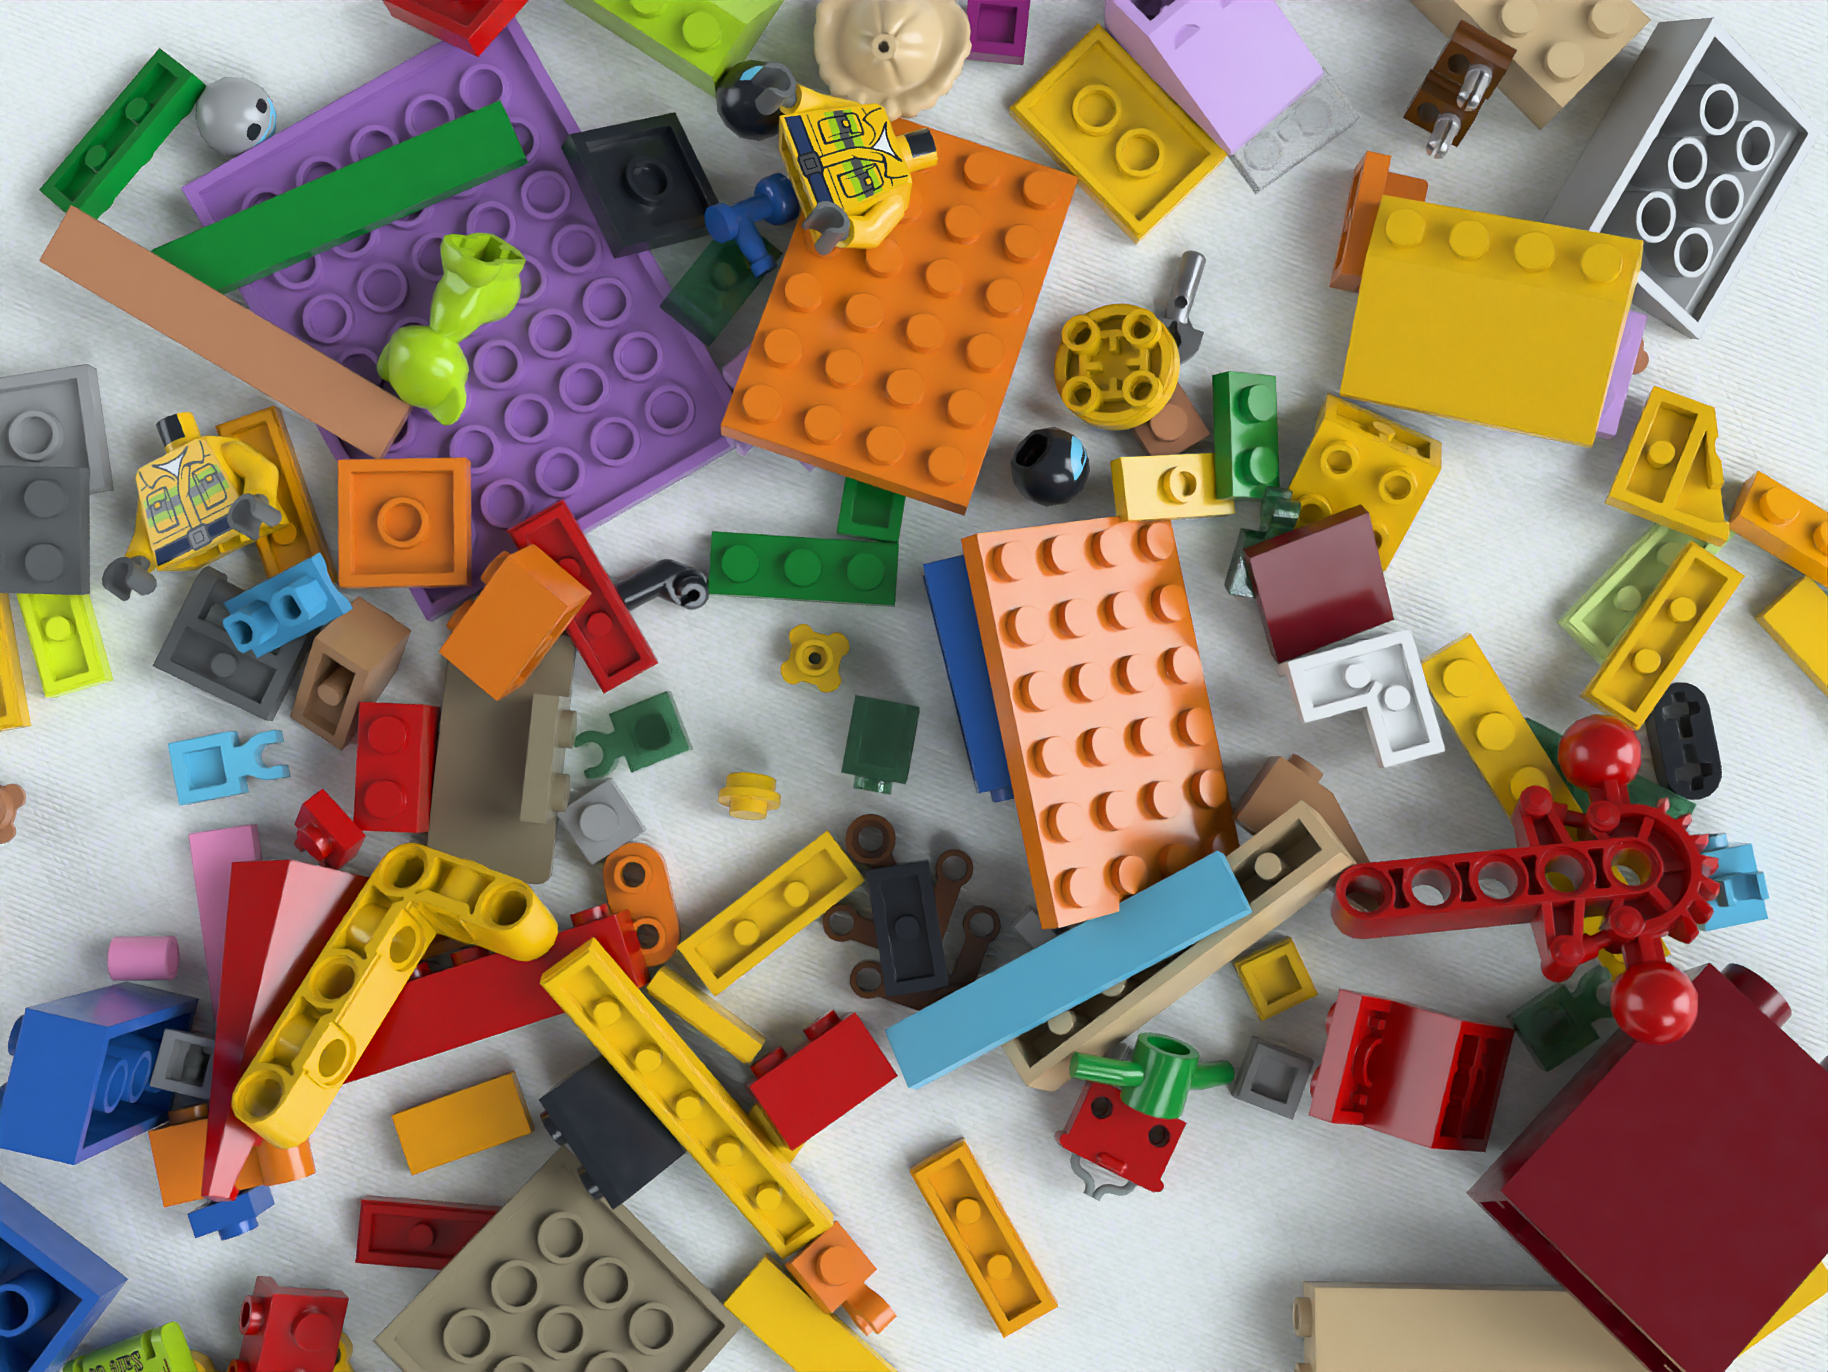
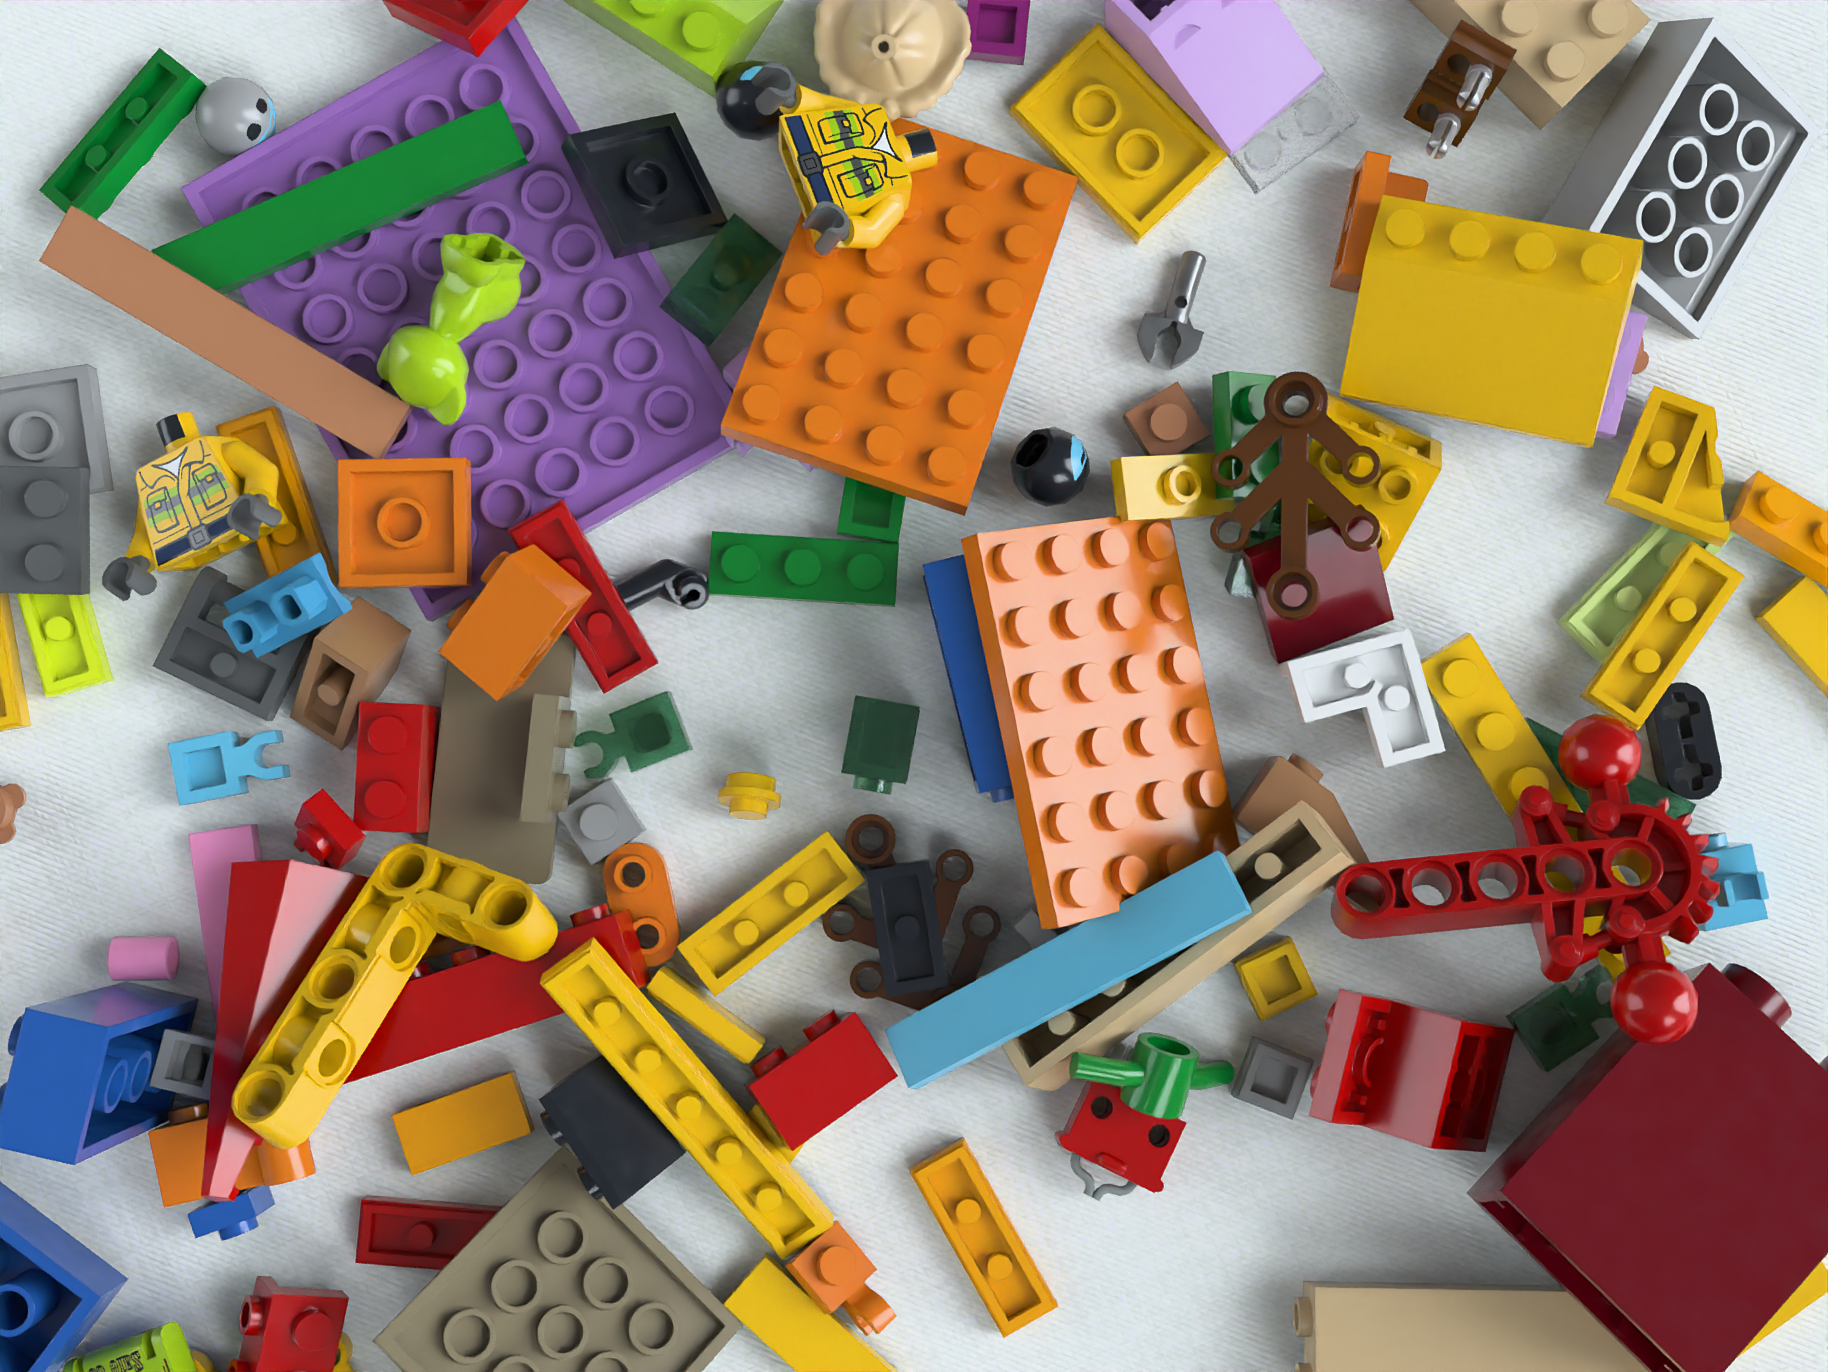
(772, 201): blue piece -> none
(806, 642): yellow plate -> none
(1116, 366): yellow tile -> none
(1294, 483): none -> reddish brown plant

